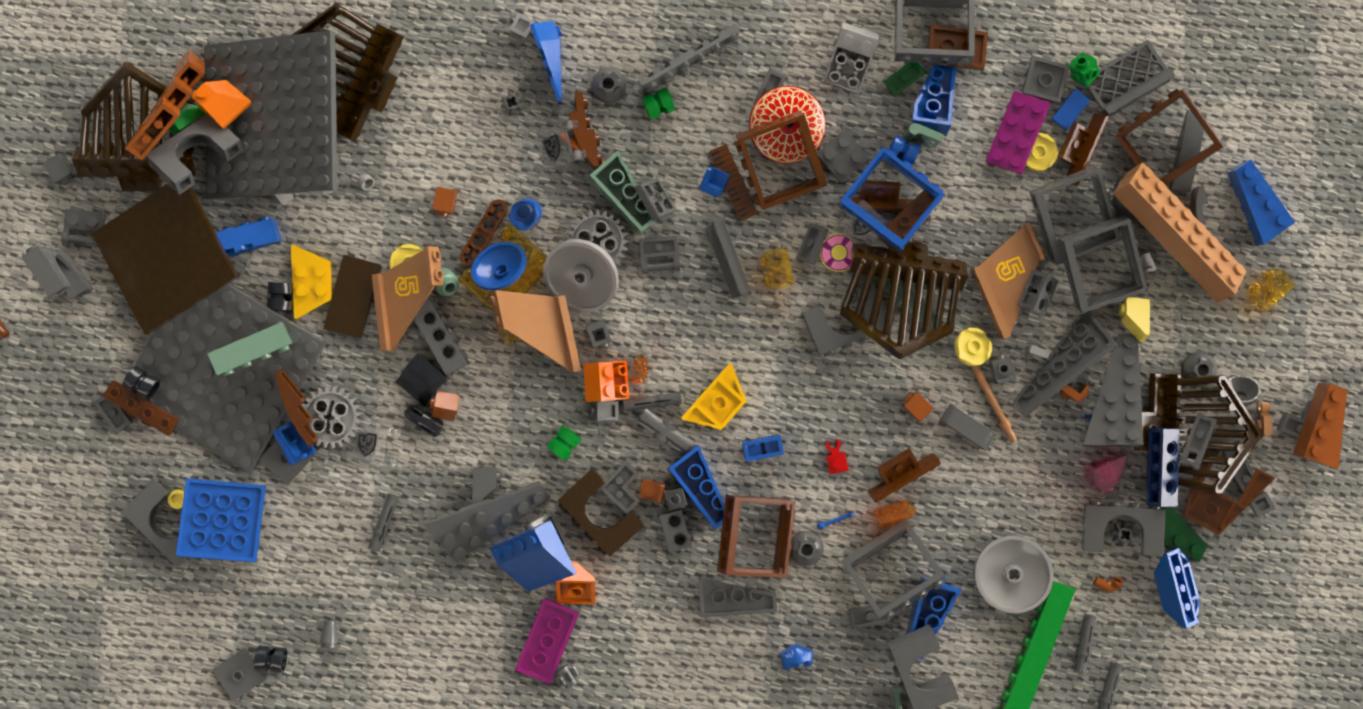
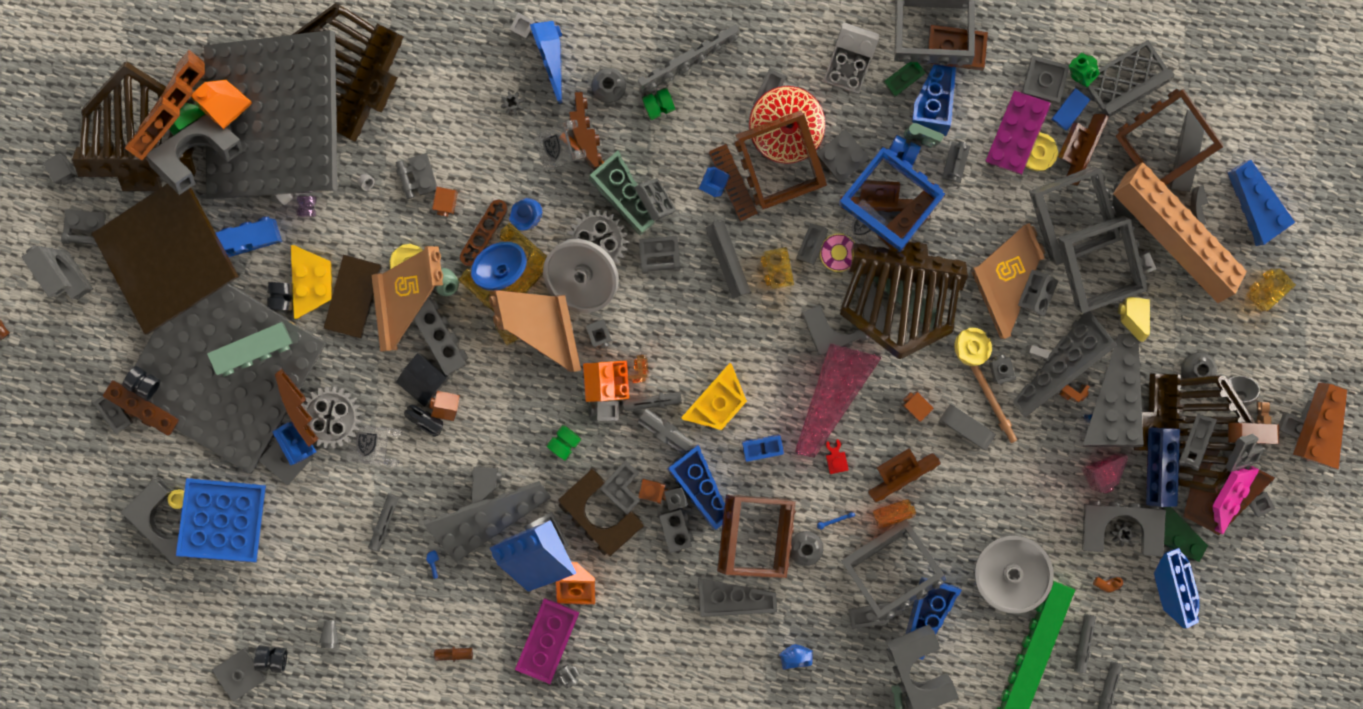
(306, 206): none -> clear purple wheel
(422, 173): none -> dark grey plate
(431, 558): none -> blue hand
(453, 654): none -> reddish brown axle
(839, 383): none -> clear pink wing
(956, 161): none -> dark grey hinge
(1231, 496): none -> dark pink wing
(1244, 453): none -> dark grey plate
(1265, 432): none -> beam

